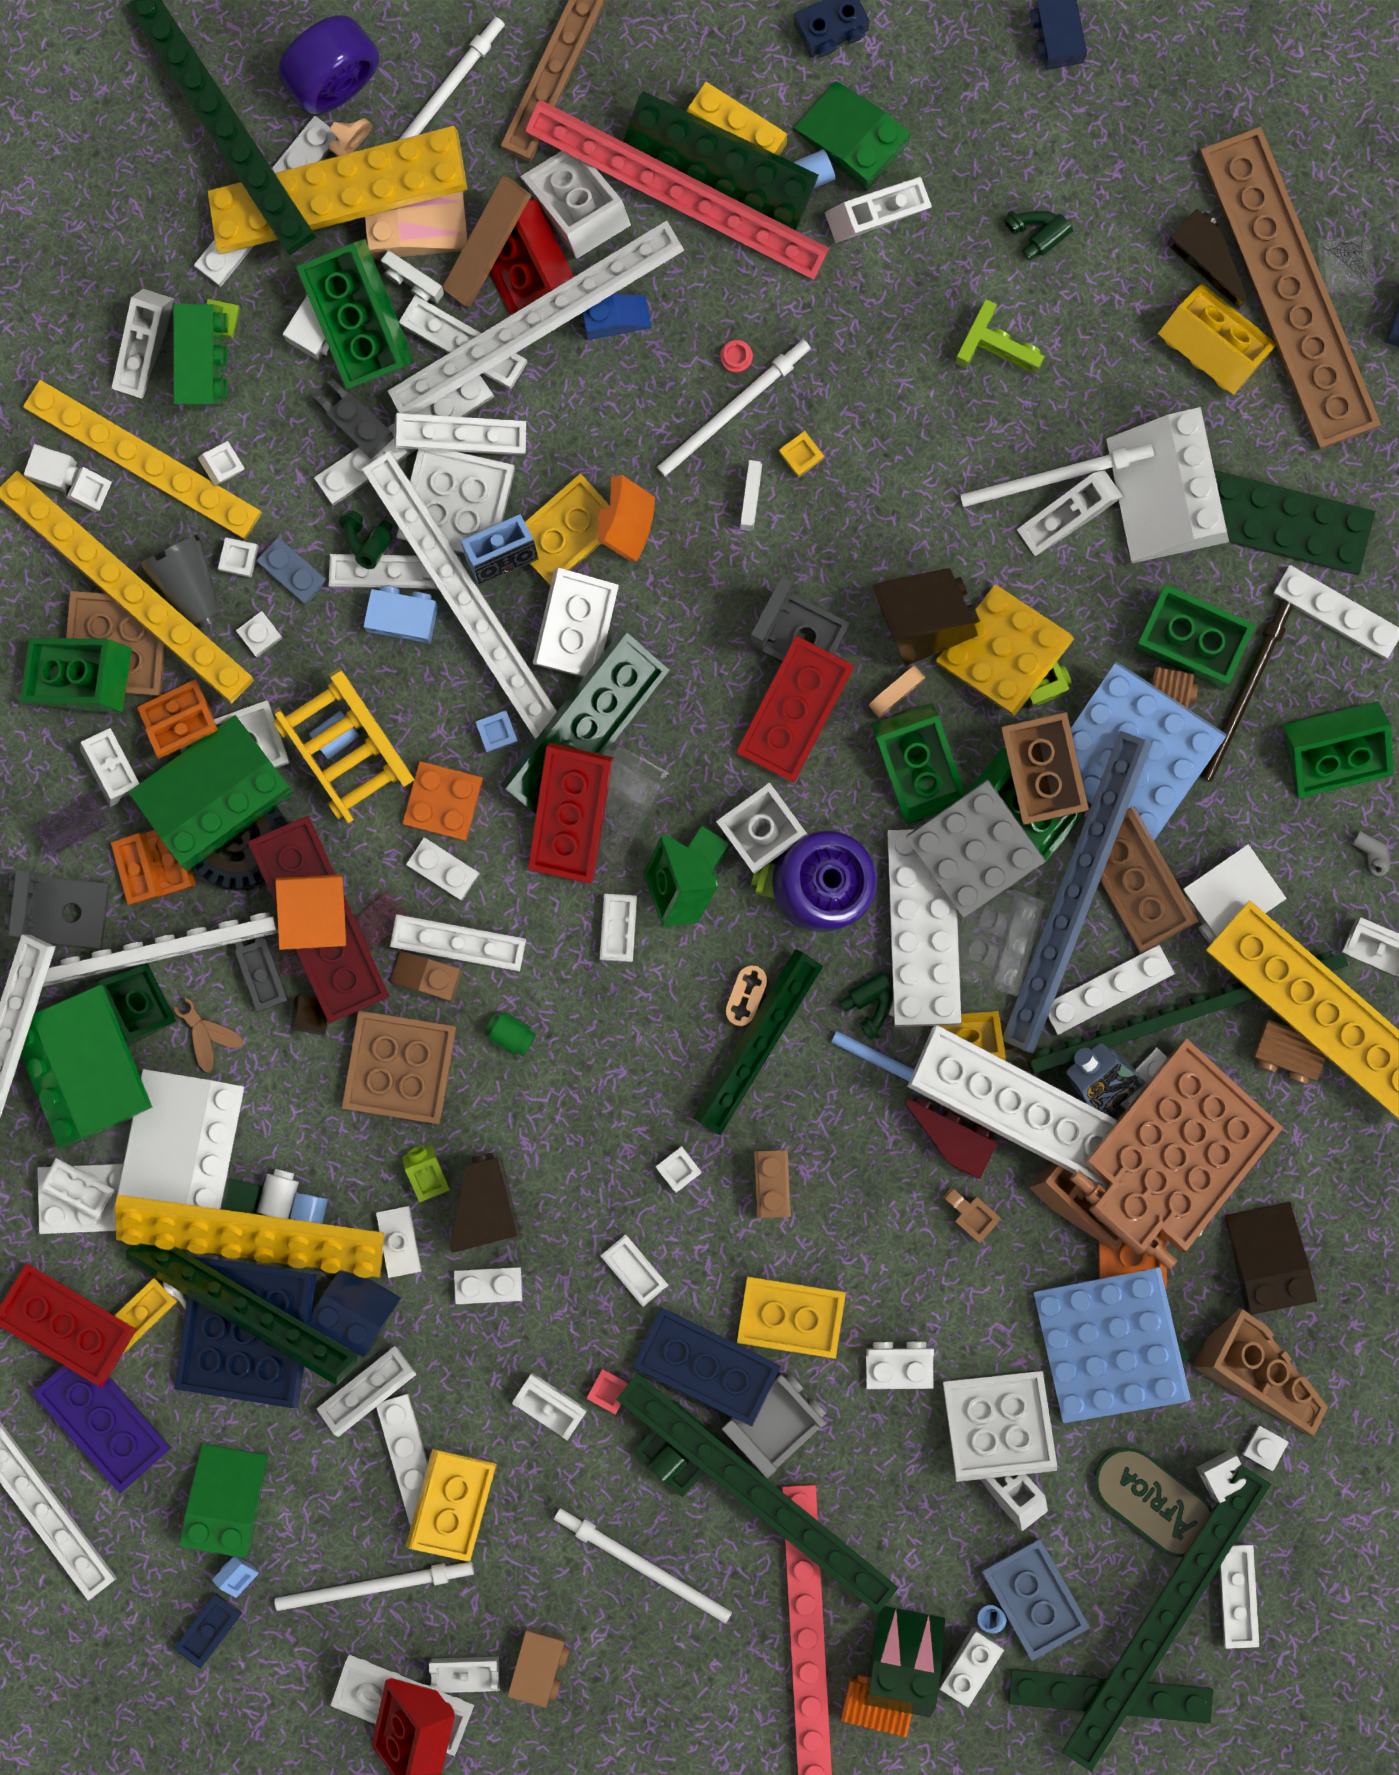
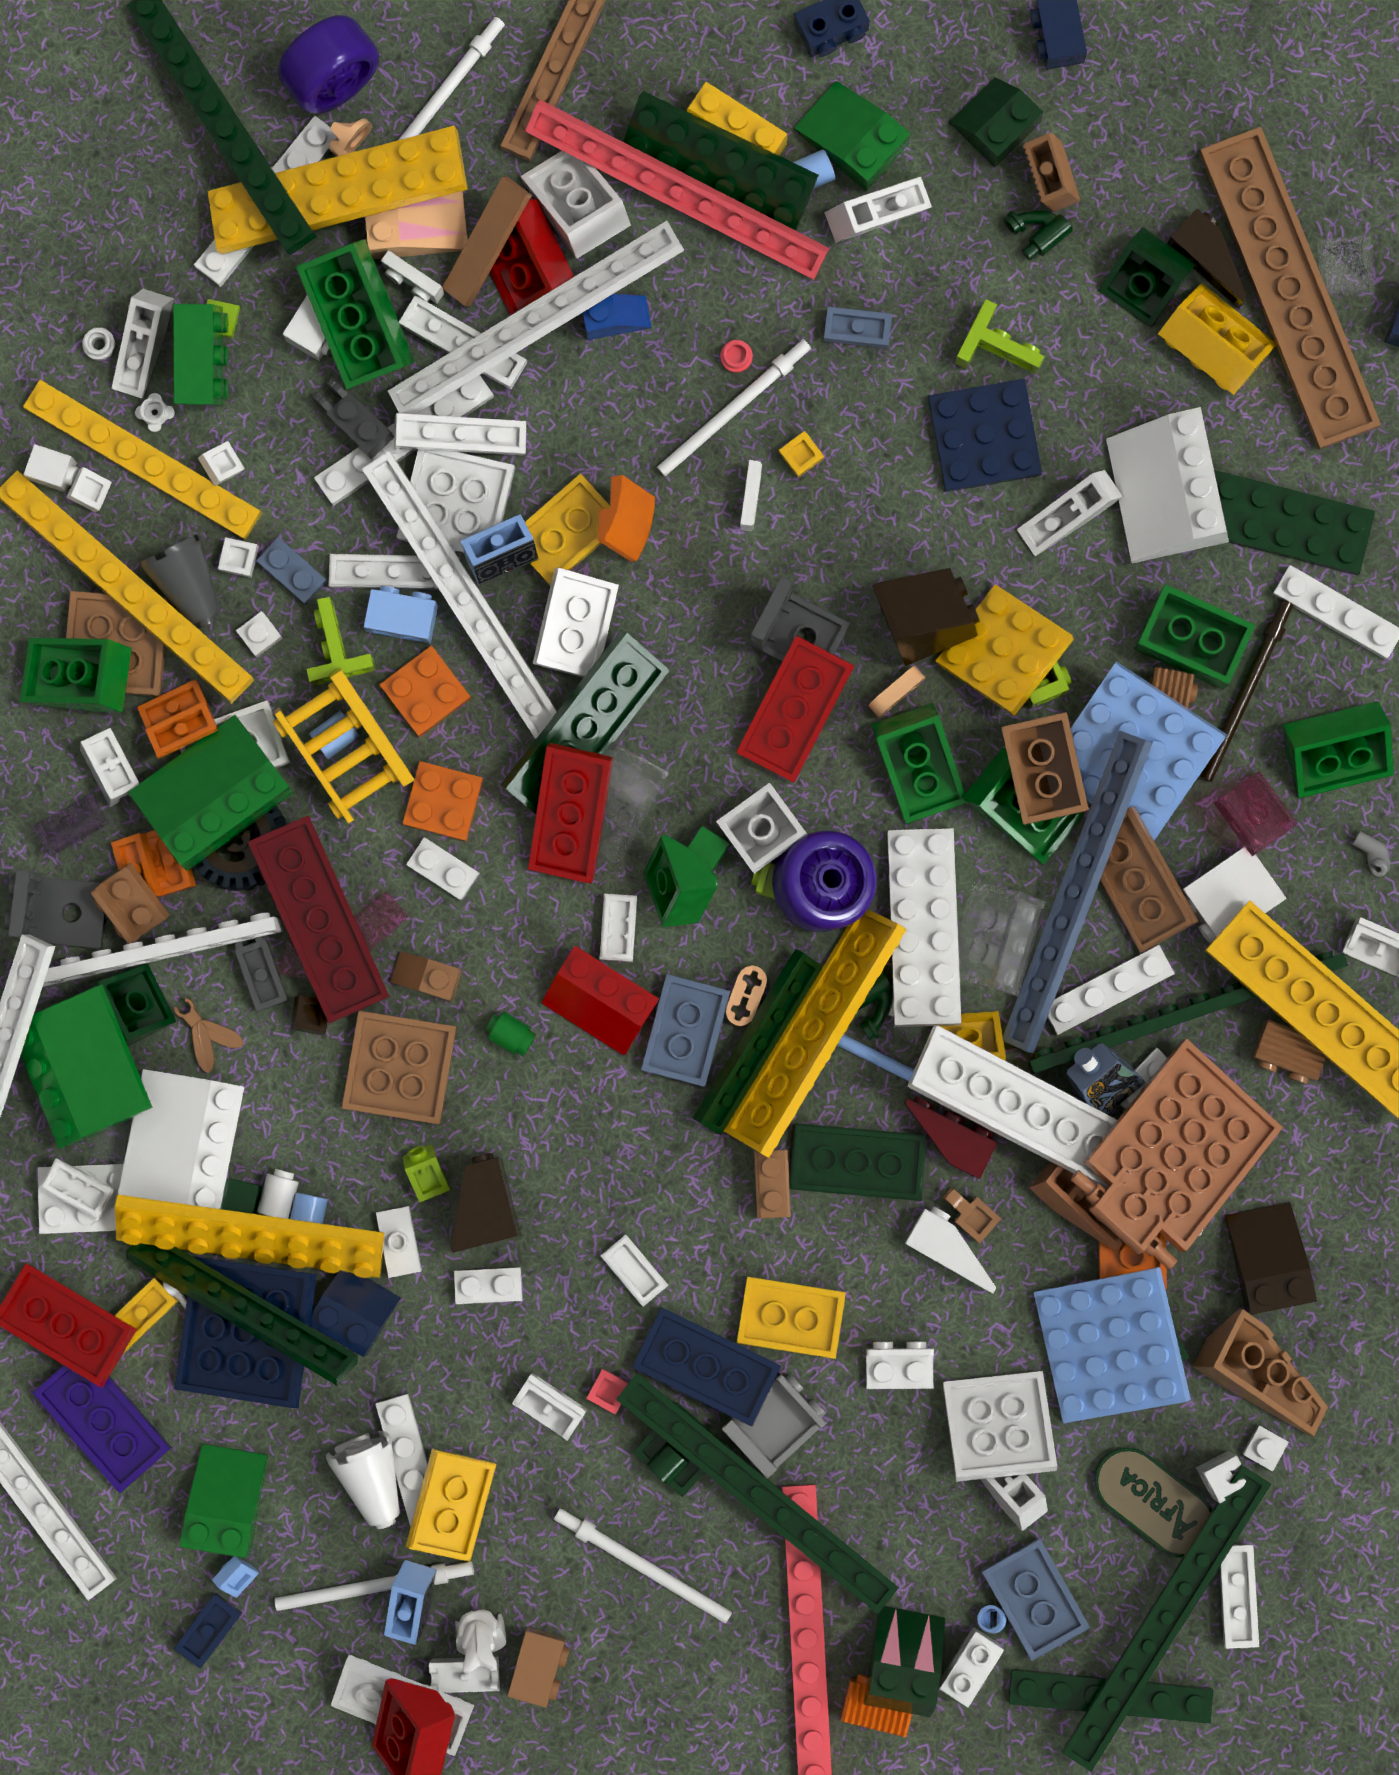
(94, 335): none -> white plate
(129, 903): none -> medium nougat bracket
(154, 402): none -> white plate
(310, 912): orange slope -> none
(334, 648): none -> lime bracket
(366, 1391): white plate -> none
(368, 1477): none -> white cone
(371, 550): dark green plant -> none
(410, 1602): none -> light blue brick
(425, 691): none -> orange plate
(458, 942): white tile -> none
(479, 1636): none -> white hair
(496, 732): light blue plate -> none
(600, 1000): none -> red slope
(678, 1169): white plate -> none
(685, 1030): none -> sand blue plate
(814, 1032): none -> yellow plate
(857, 327): none -> sand blue plate
(858, 1162): none -> dark green tile
(944, 1244): none -> white slope
(975, 848): light grey plate -> none
(985, 435): none -> dark blue plate
(997, 120): none -> dark green slope
(1051, 172): none -> medium nougat brick
(1120, 458): white bar -> none
(1146, 276): none -> dark green slope
(1255, 813): none -> clear pink tile

